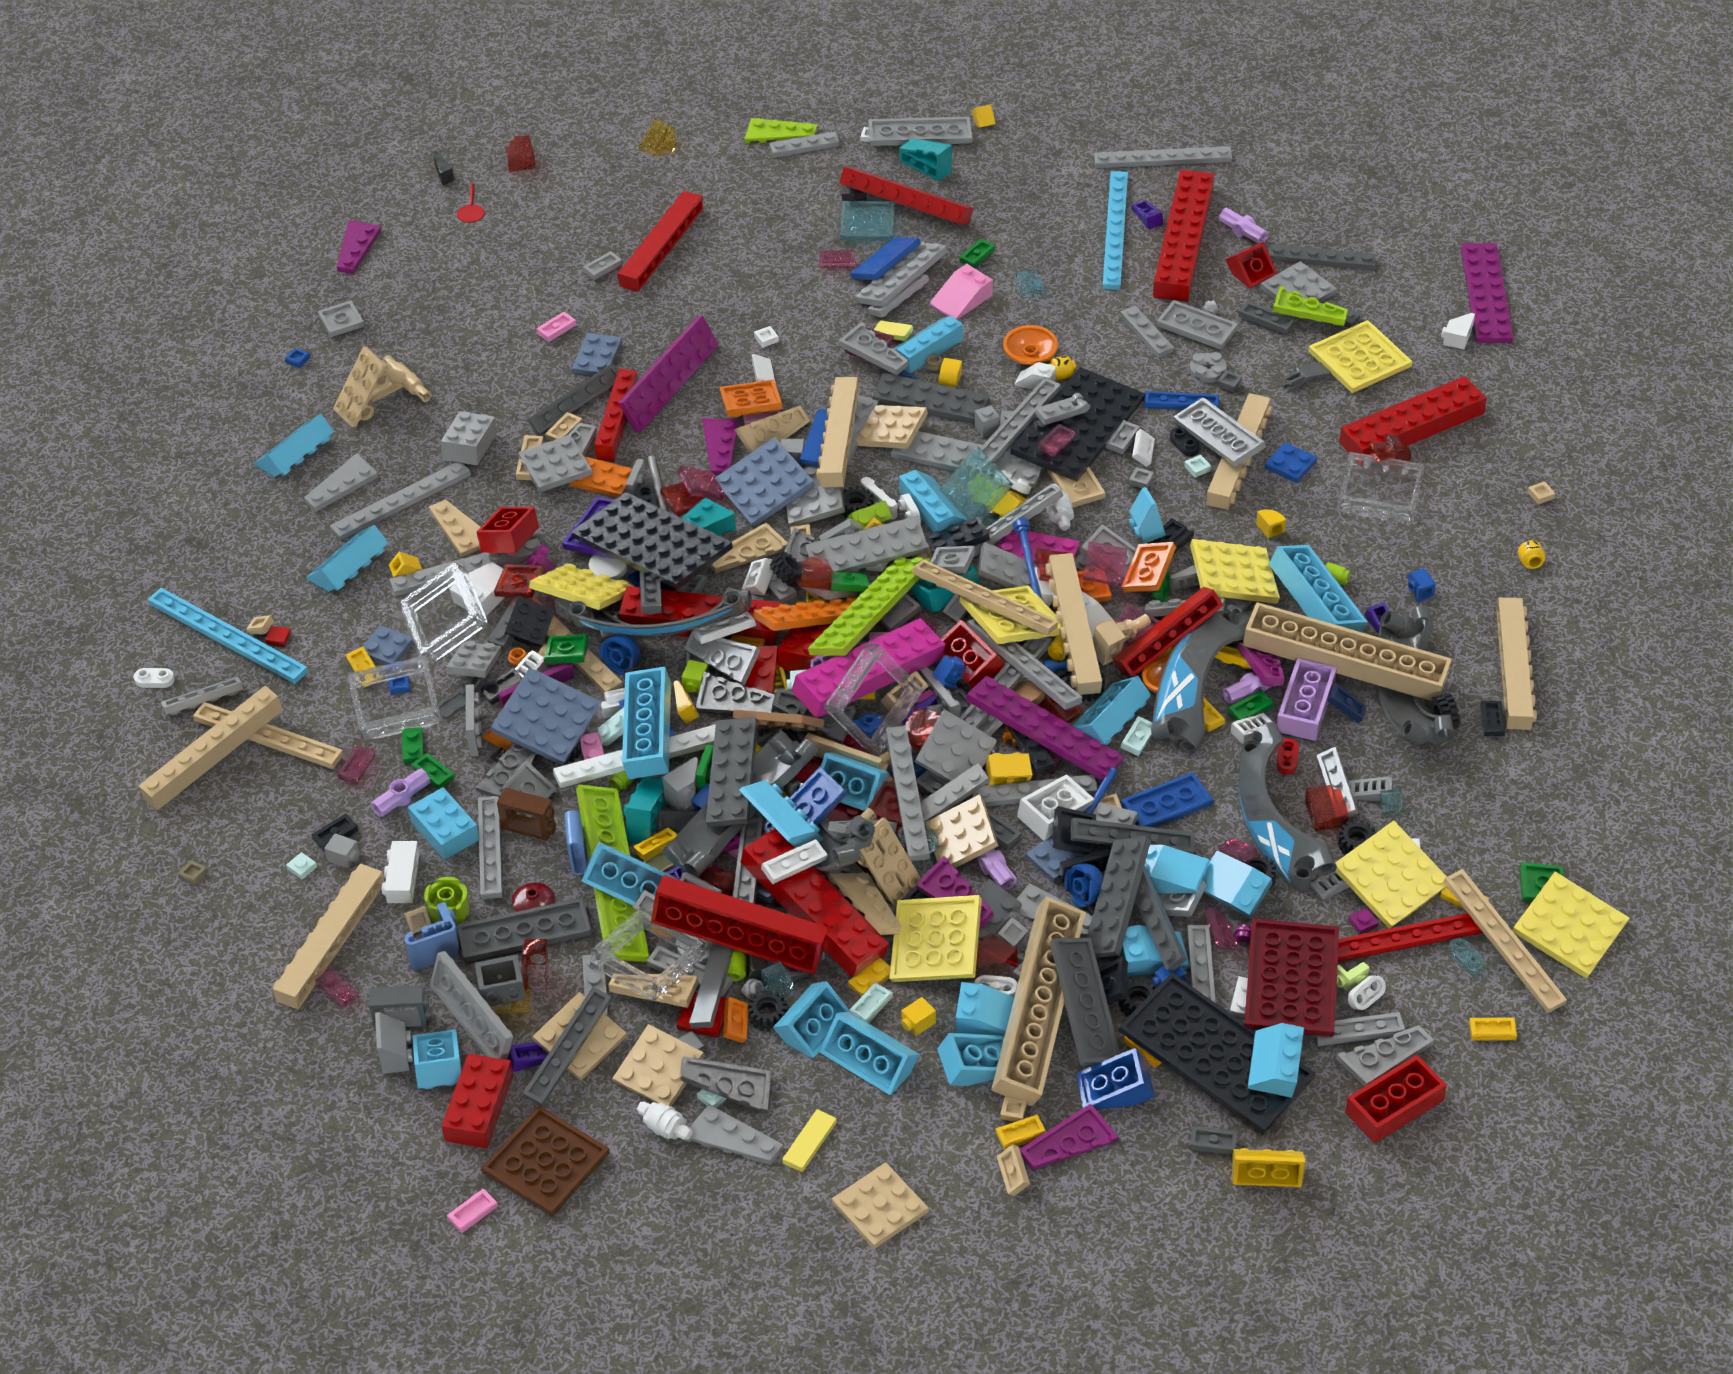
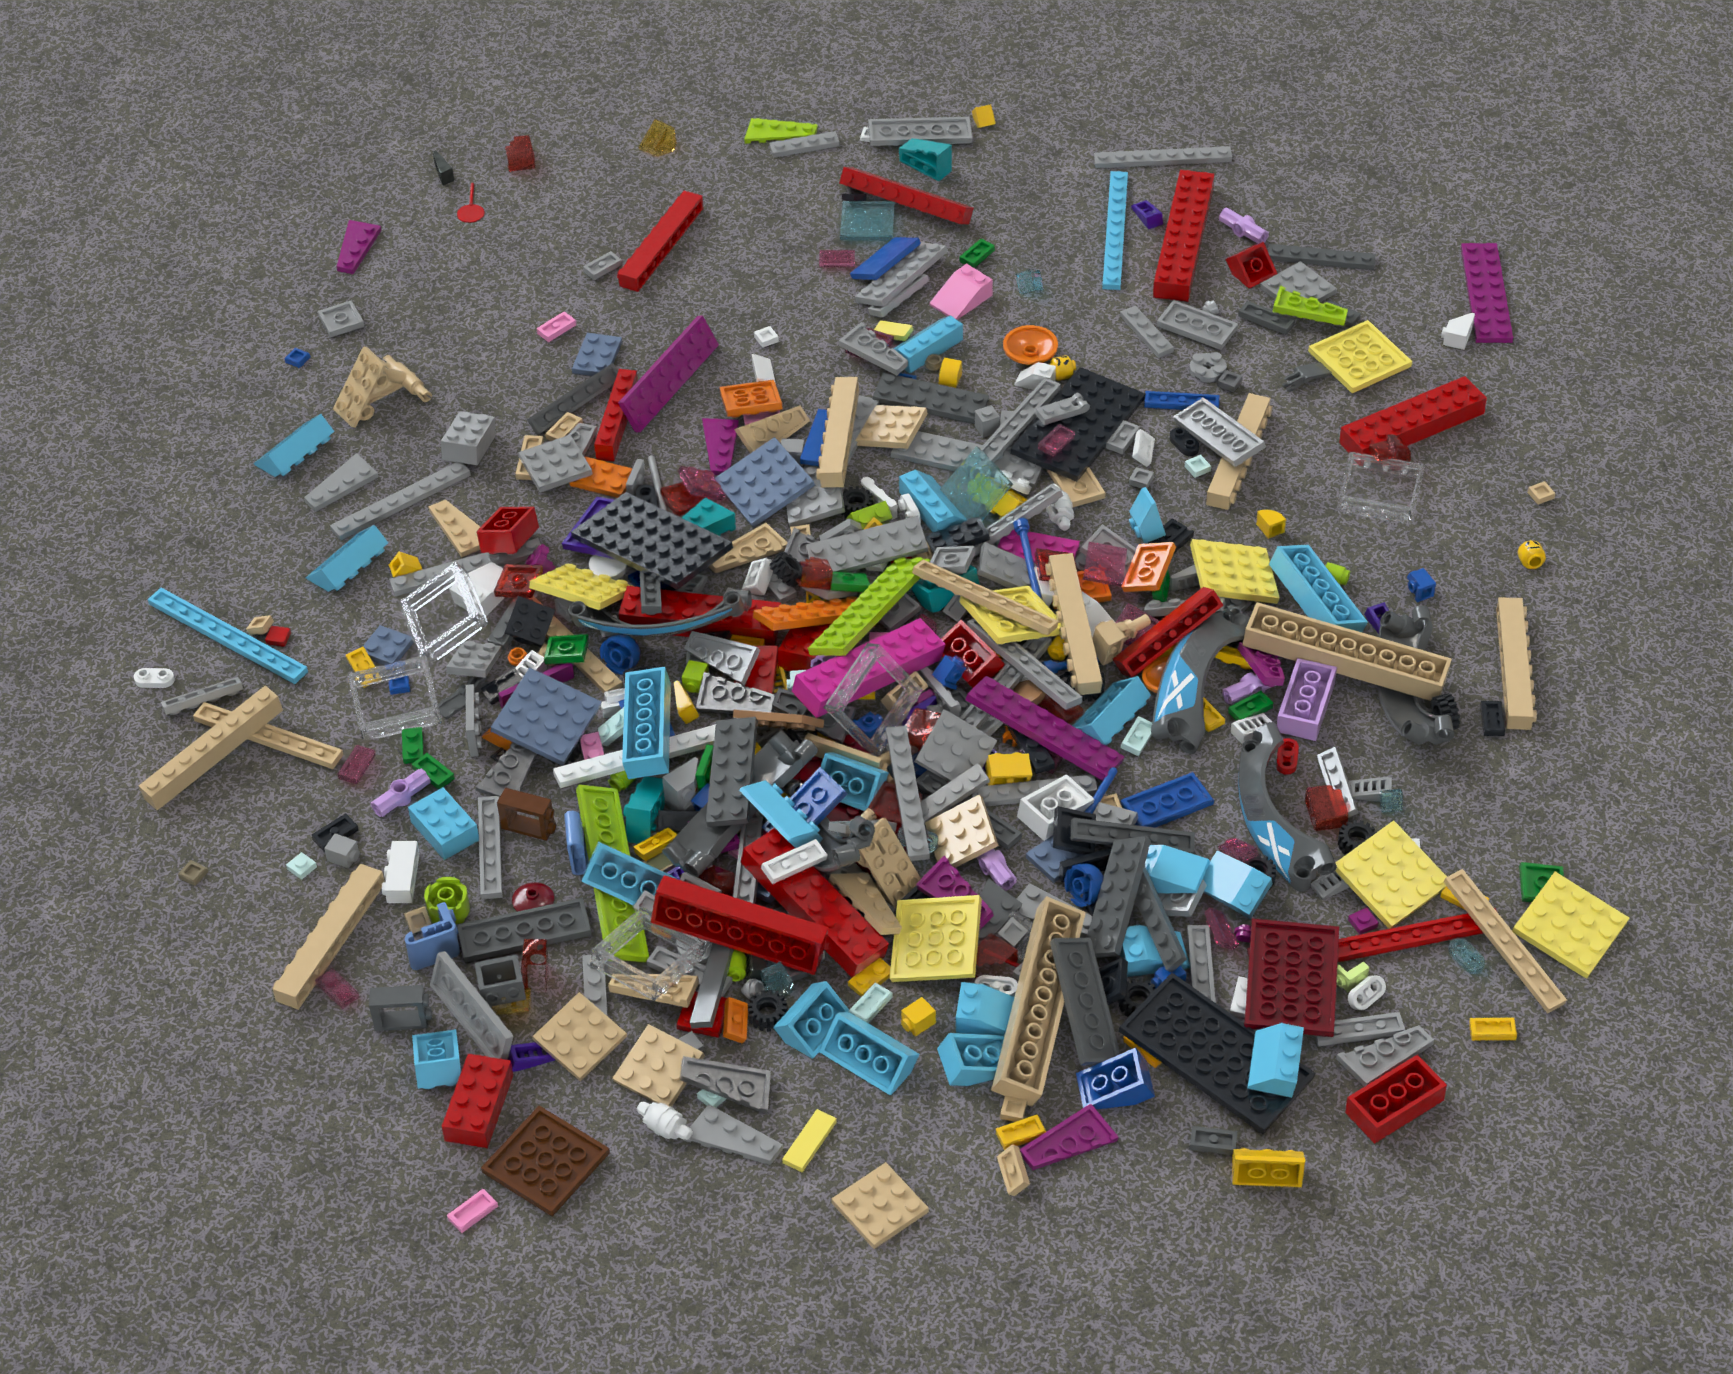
(393, 1044): light grey slope -> none
(530, 781): light grey plate -> none
(567, 1046): dark grey plate -> none
(724, 628): white tile -> none
(1290, 462): blue plate -> none
(1346, 703): dark blue plate -> none

